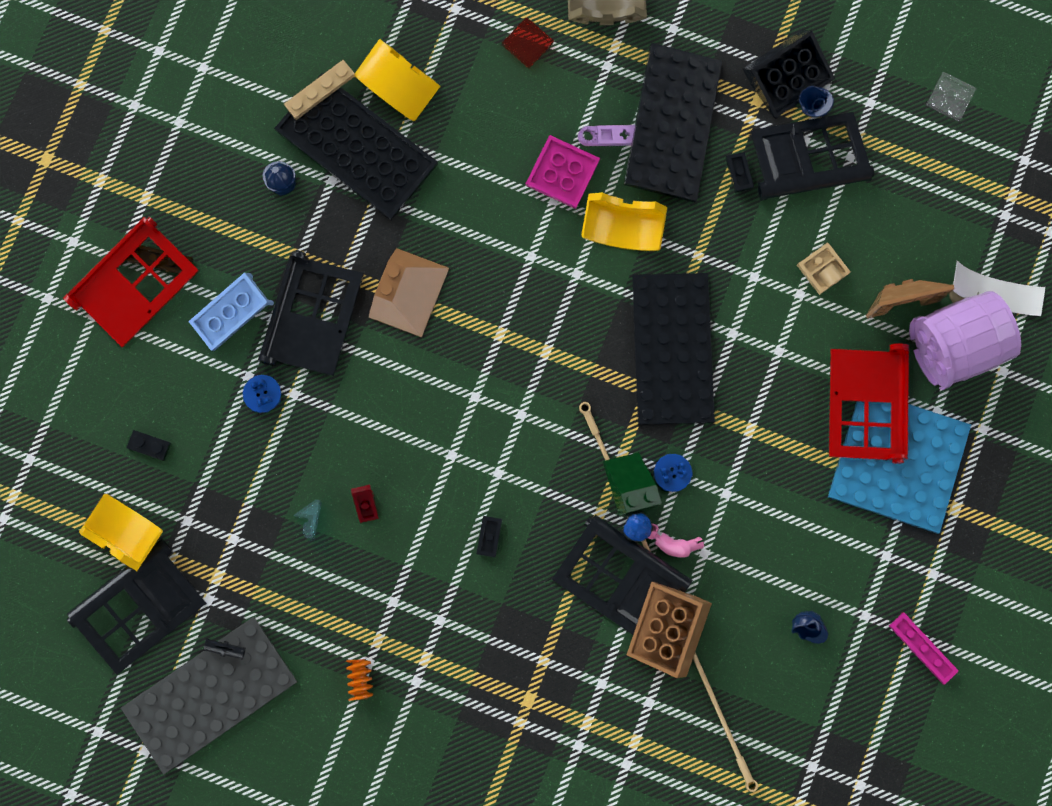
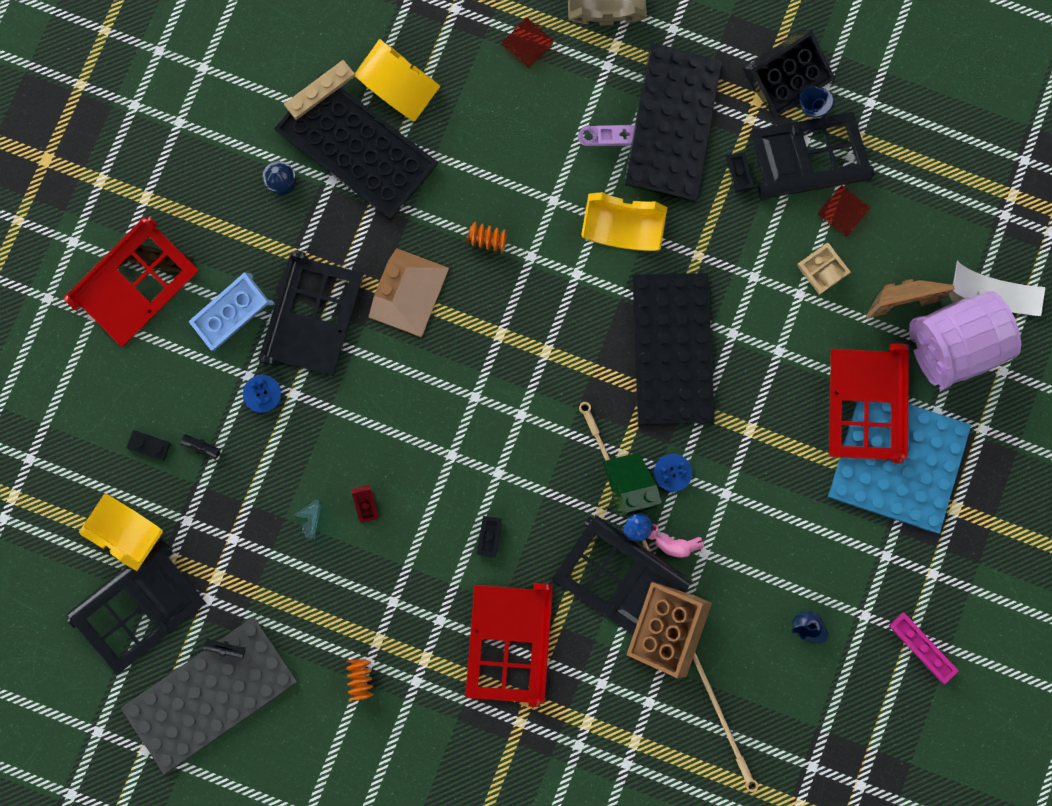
(200, 446): none -> black pin
(487, 237): none -> orange piece
(515, 617): none -> red door
(562, 172): dark pink plate -> none
(844, 211): none -> clear red tile
(950, 96): clear plate -> none

